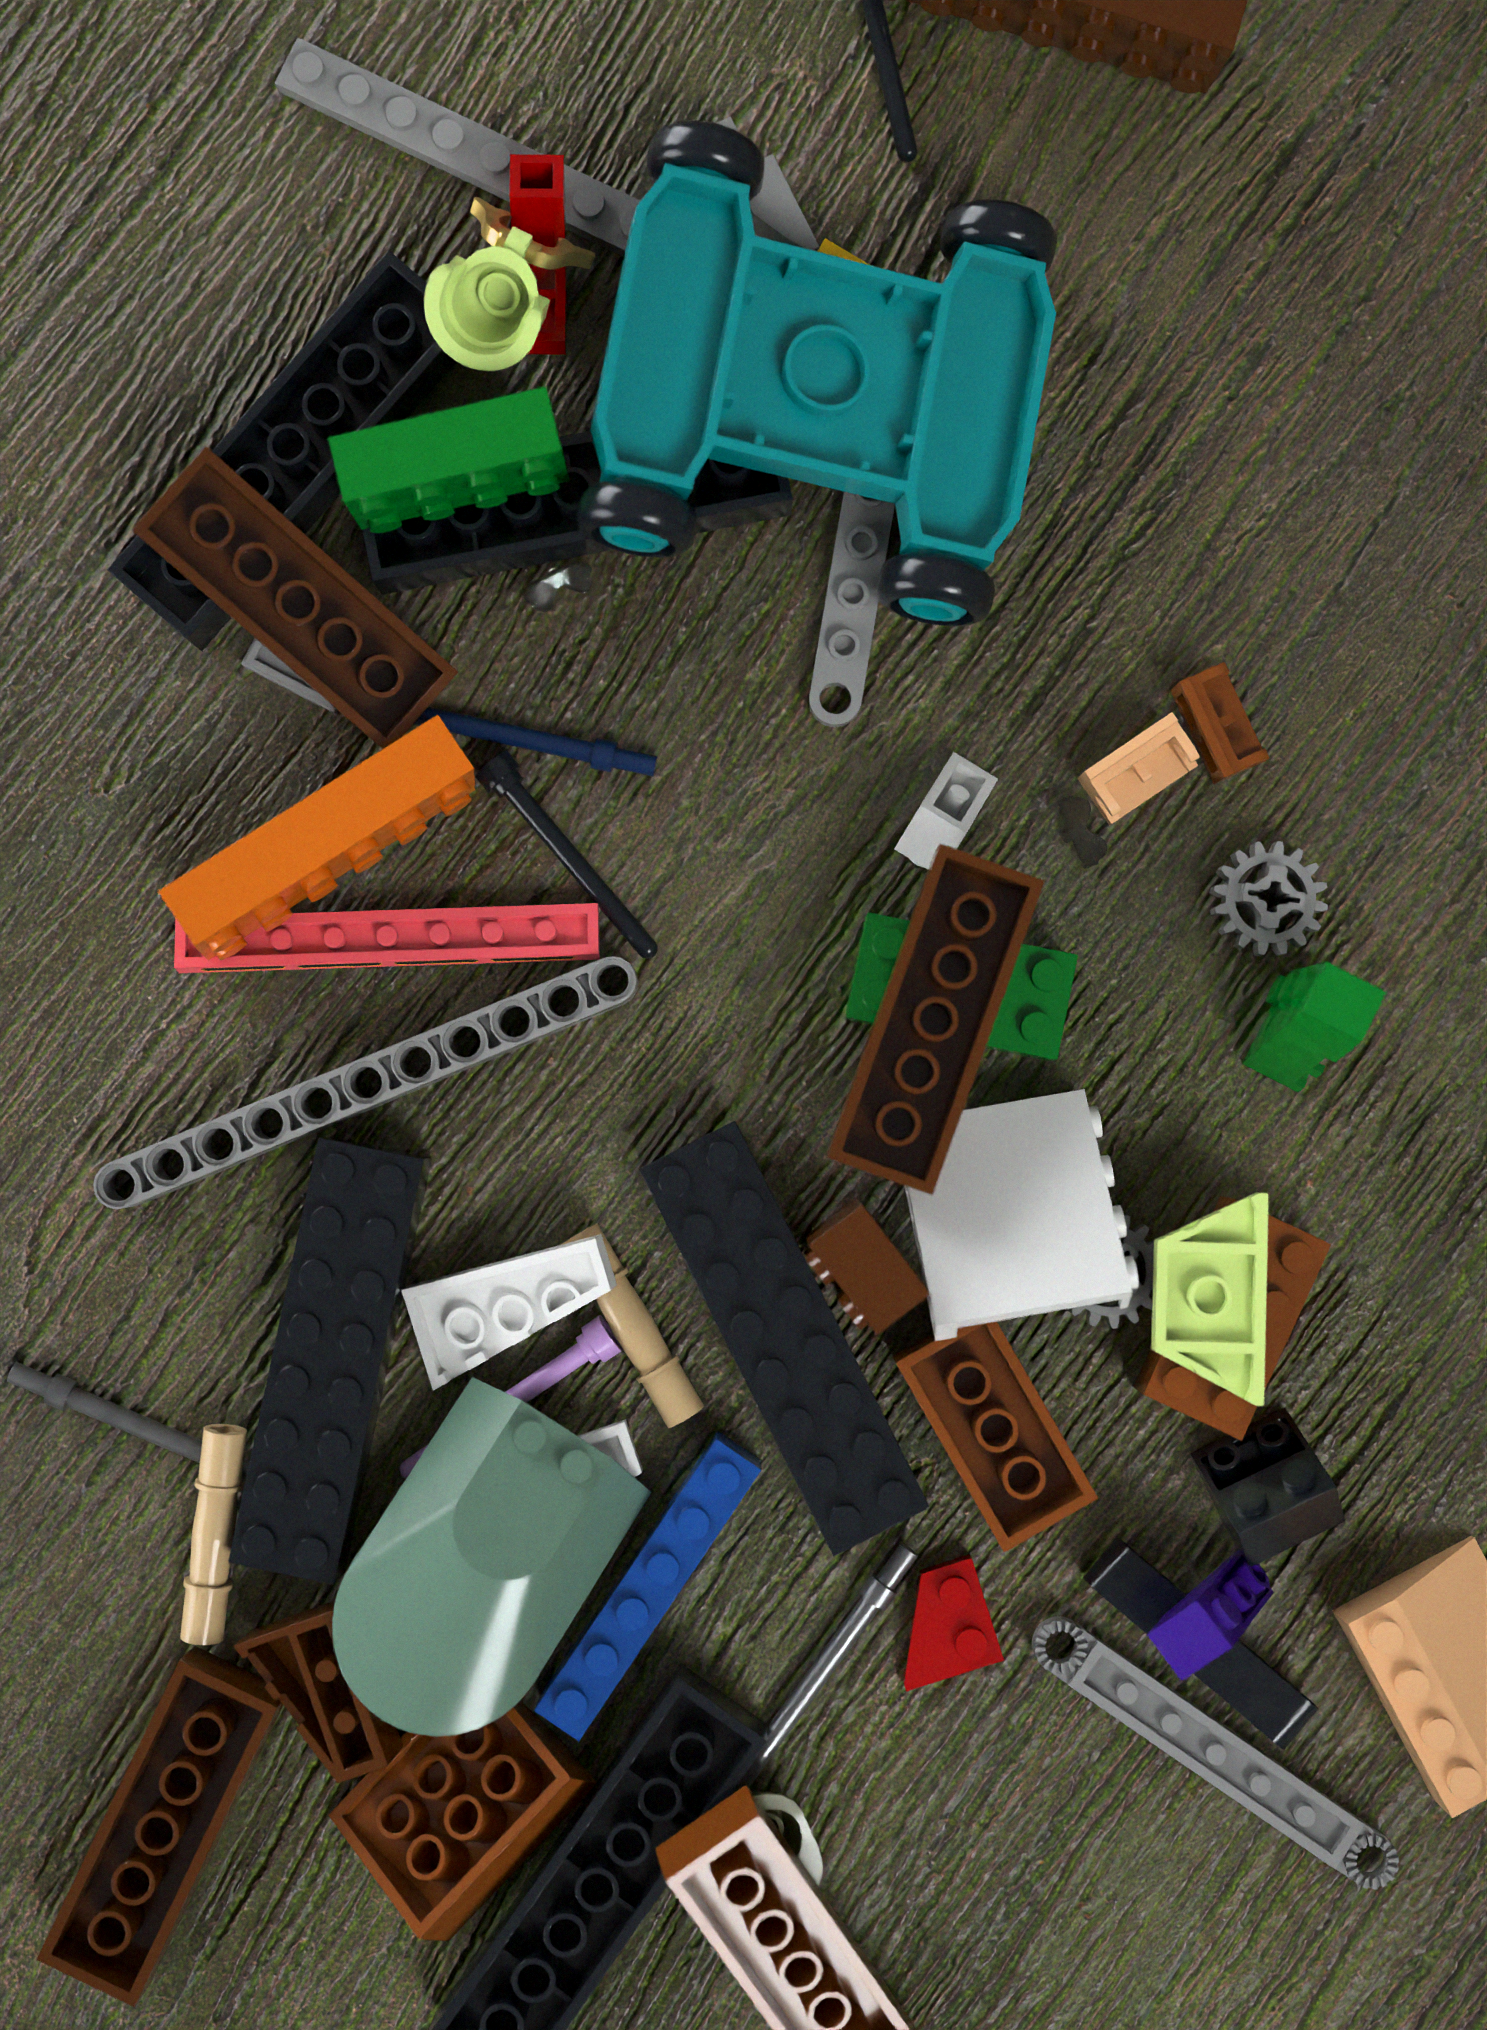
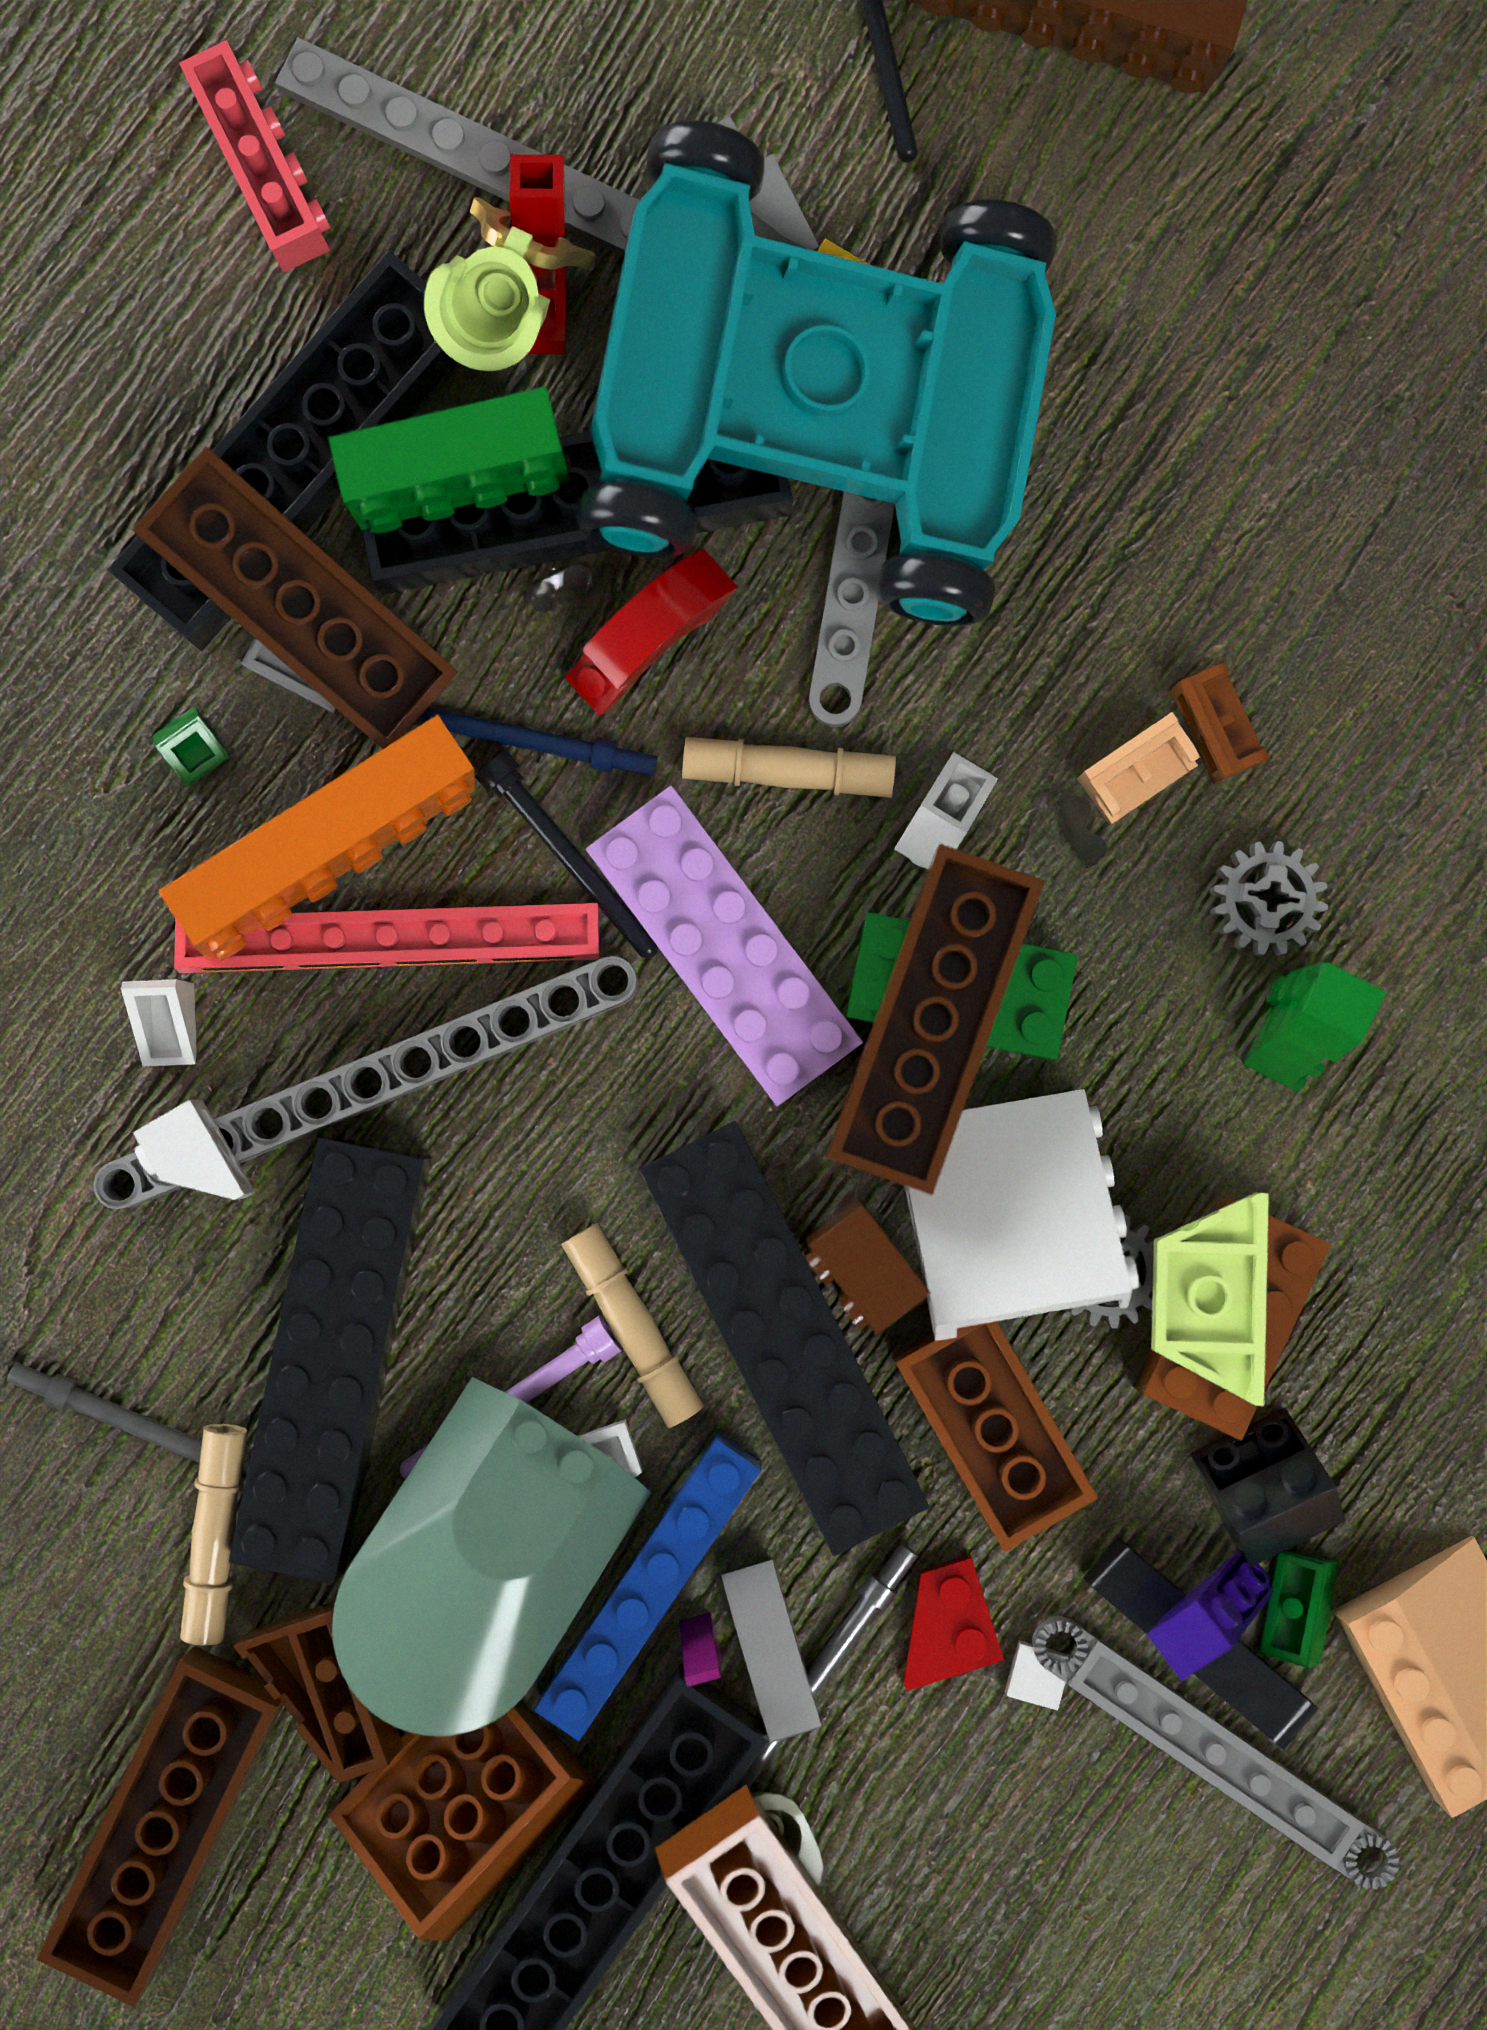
(162, 1020): none -> white slope
(190, 746): none -> green slope
(191, 1152): none -> white slope
(251, 149): none -> coral brick
(496, 1305): white wing -> none
(647, 627): none -> red arch
(700, 1649): none -> magenta piece
(724, 946): none -> lavender brick
(771, 1651): none -> light grey slope
(788, 767): none -> tan piece
(1031, 1681): none -> white tile
(1299, 1608): none -> green slope

